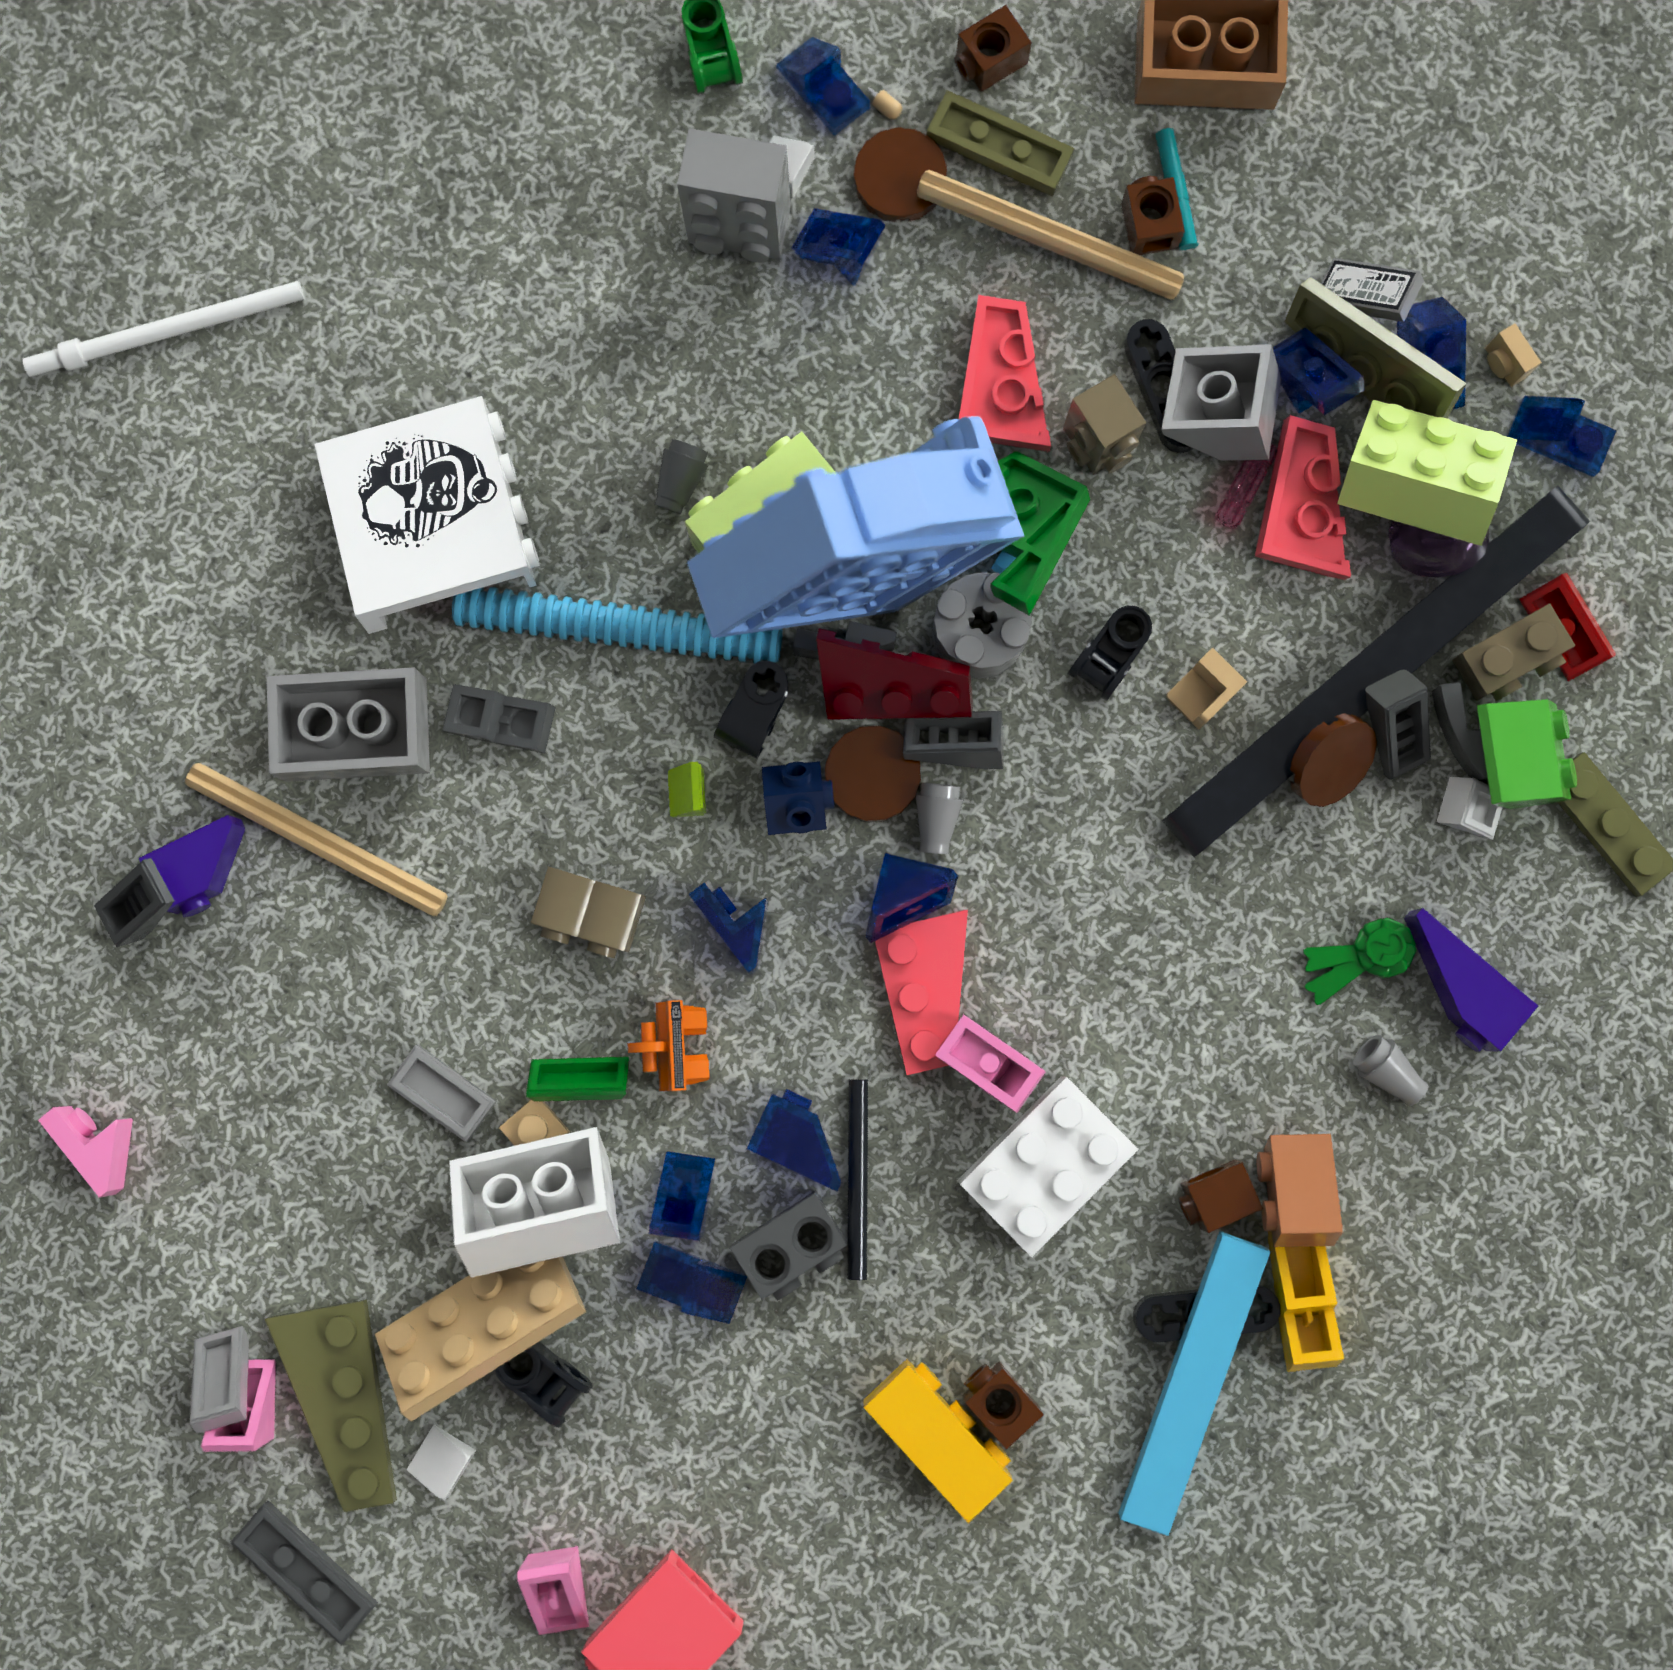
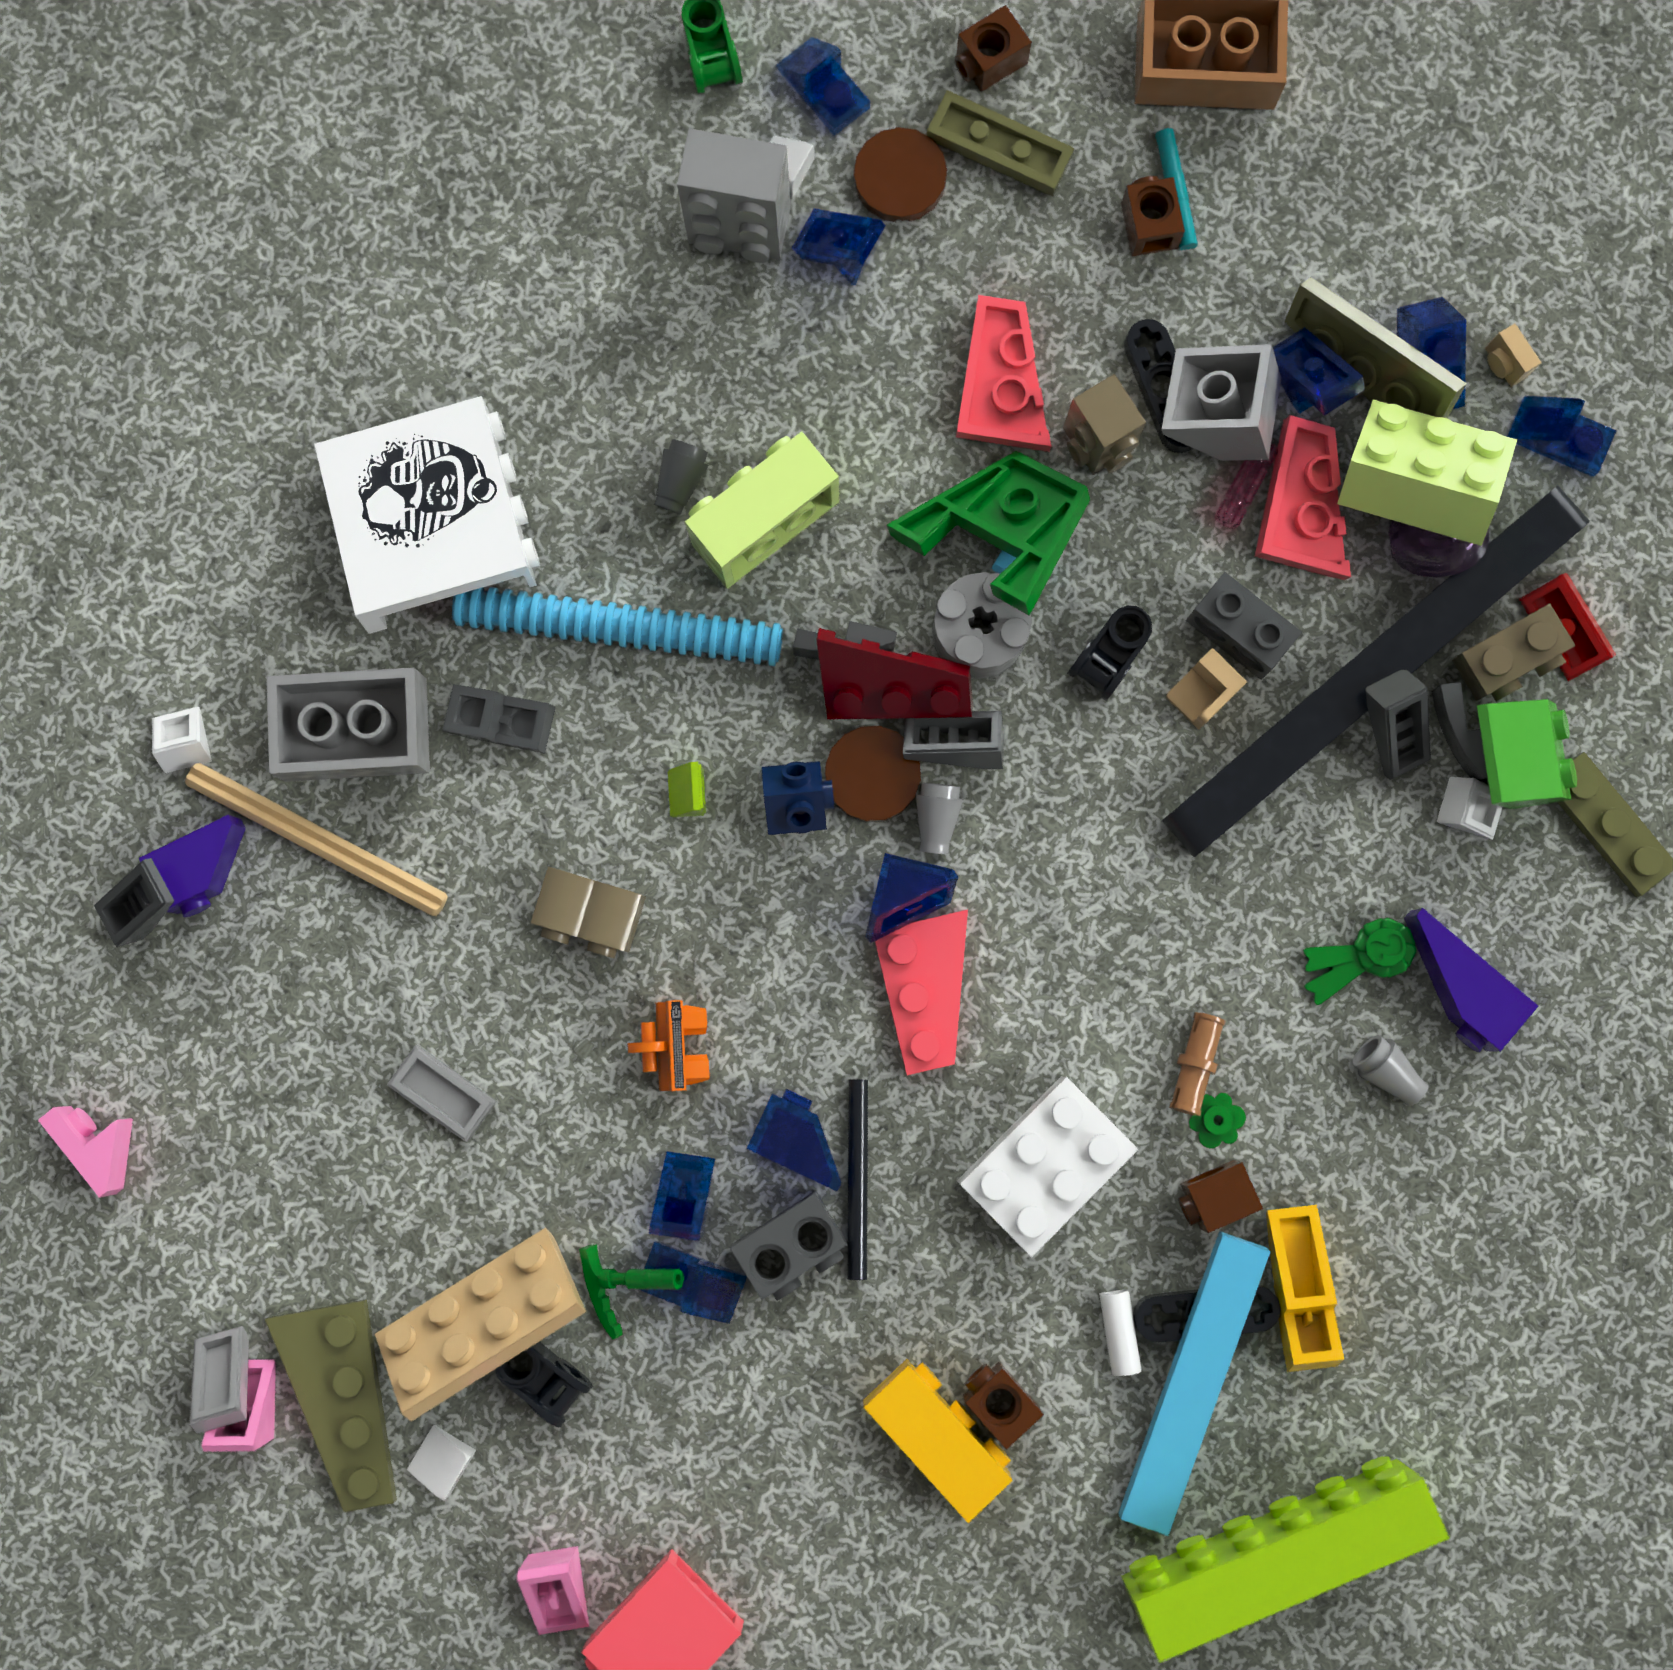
(75, 354): white bar -> none
(180, 740): none -> white slope
(304, 1572): dark grey tile -> none
(533, 1123): tan plate -> none
(533, 1202): white brick -> none
(577, 1079): green tile -> none
(600, 1279): none -> green piece
(742, 935): clear blue slope -> none
(751, 716): black piece -> none
(859, 537): light blue piece -> none
(886, 104): tan piece -> none
(990, 1063): bright pink slope -> none
(1050, 234): tan axle -> none
(1120, 1332): none -> white axle
(1197, 1064): none -> medium nougat pin
(1231, 1116): none -> green plant
(1243, 626): none -> dark grey brick
(1282, 1556): none -> lime brick
(1300, 1190): nougat brick -> none
(1333, 760): reddish brown tile -> none
(1374, 288): tile -> none

